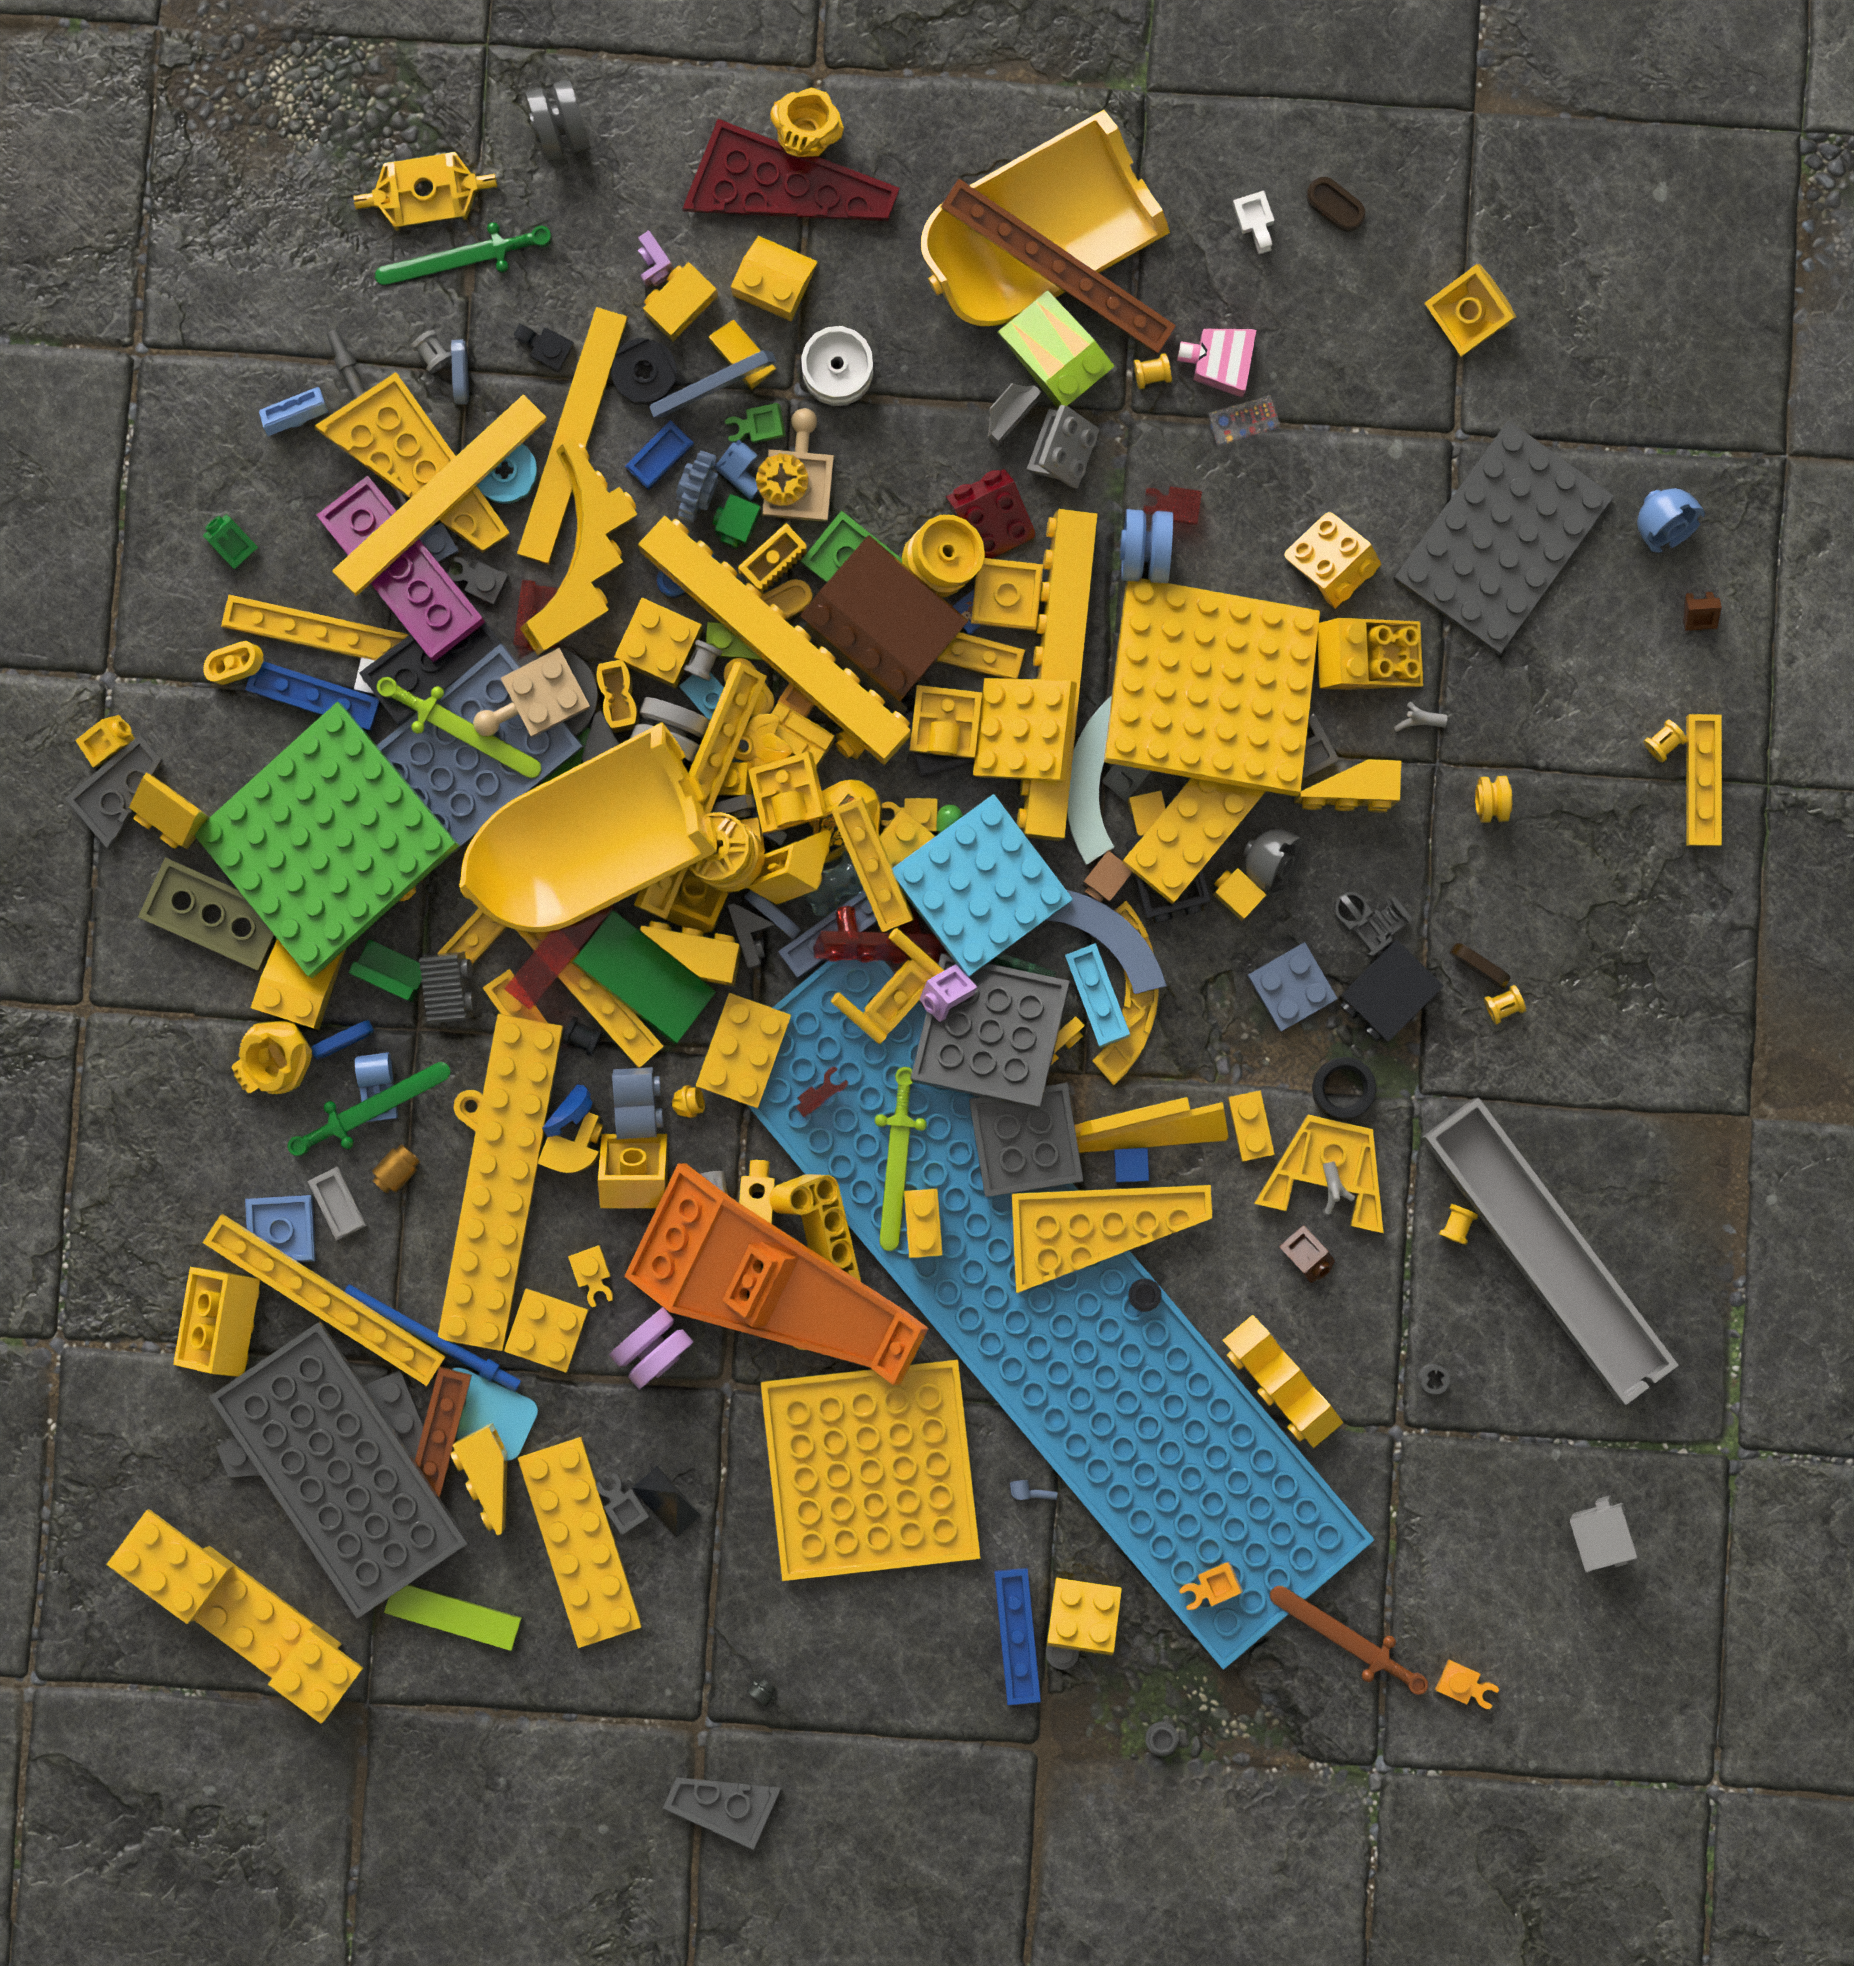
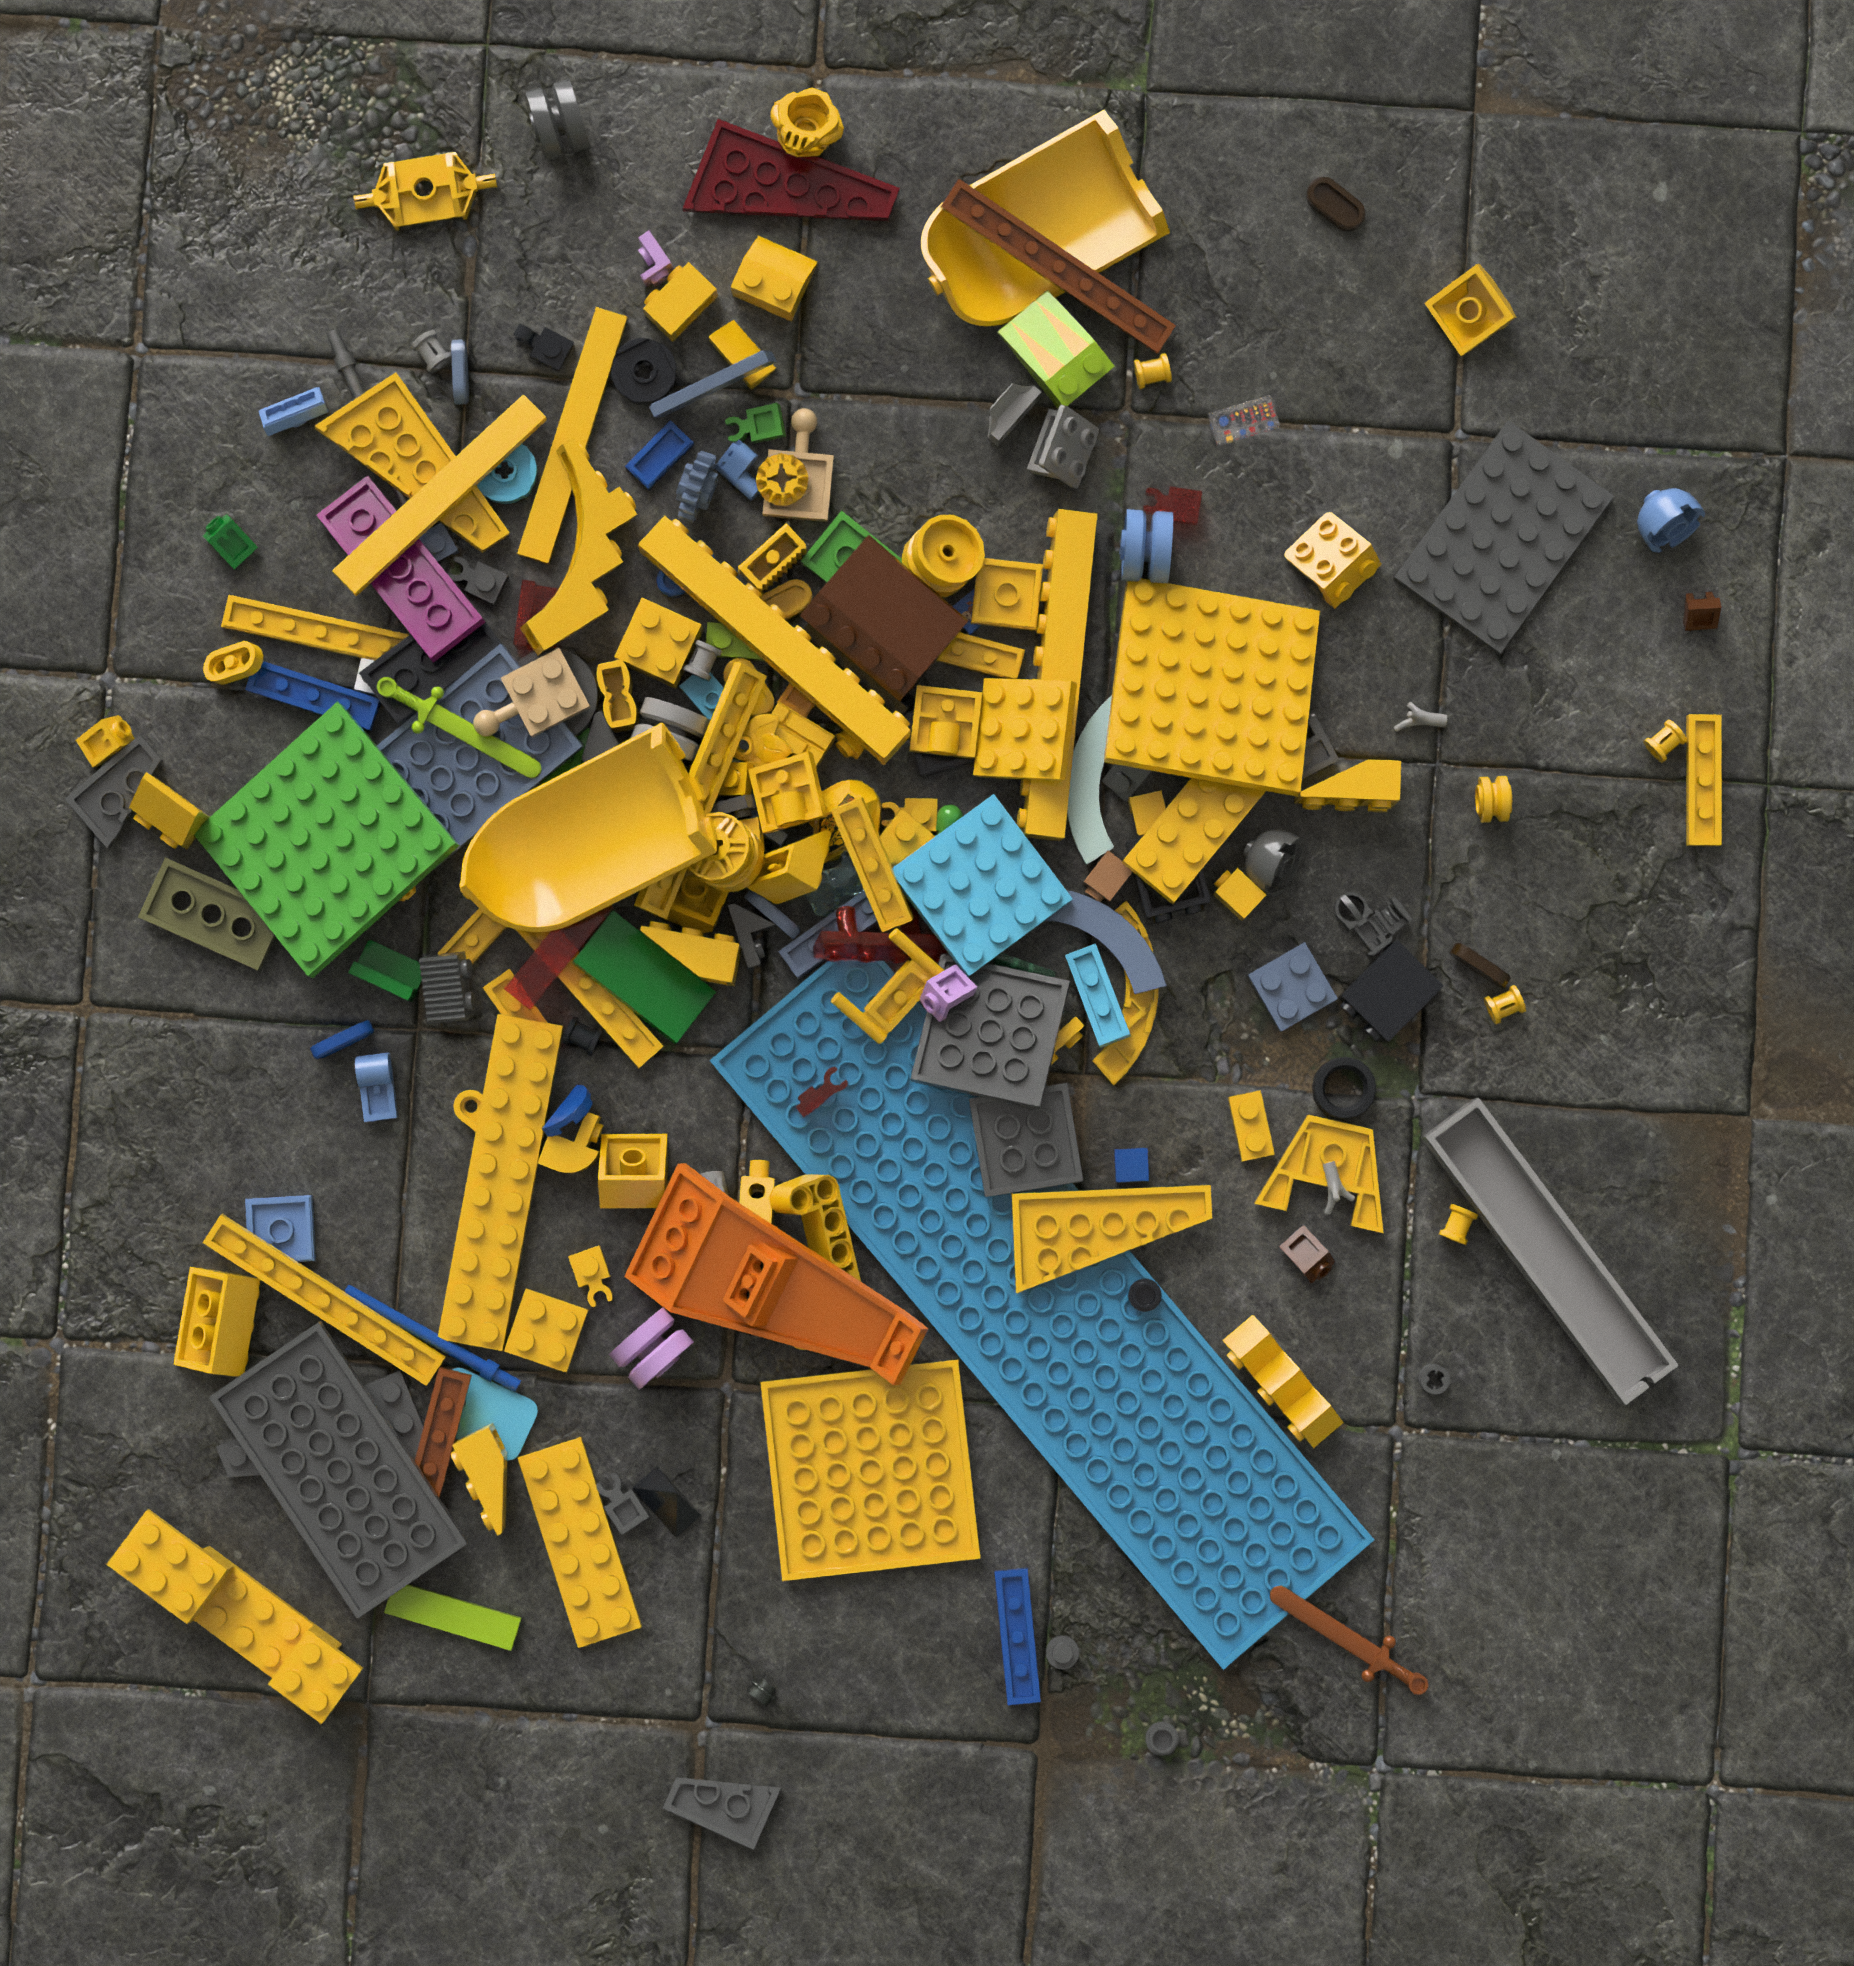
(272, 1058): yellow helmet -> none
(290, 993): yellow slope -> none
(337, 1203): light grey tile -> none
(372, 1107): green sword -> none
(395, 1169): pearl gold brick -> none
(463, 255): green sword -> none
(635, 1103): sand blue brick -> none
(688, 1101): yellow plate -> none
(736, 521): green brick -> none
(743, 1050): yellow plate -> none
(840, 385): white wheel -> none
(896, 1160): lime sword -> none
(923, 1223): yellow brick -> none
(995, 511): dark red bracket -> none
(1021, 1491): sand blue hand -> none
(1084, 1616): yellow plate -> none
(1154, 1126): yellow wedge -> none
(1216, 1585): light orange plate -> none
(1221, 358): bright pink torso -> none
(1255, 215): white plate -> none
(1369, 654): yellow slope -> none
(1462, 1683): light orange plate -> none
(1603, 1535): light grey plate -> none

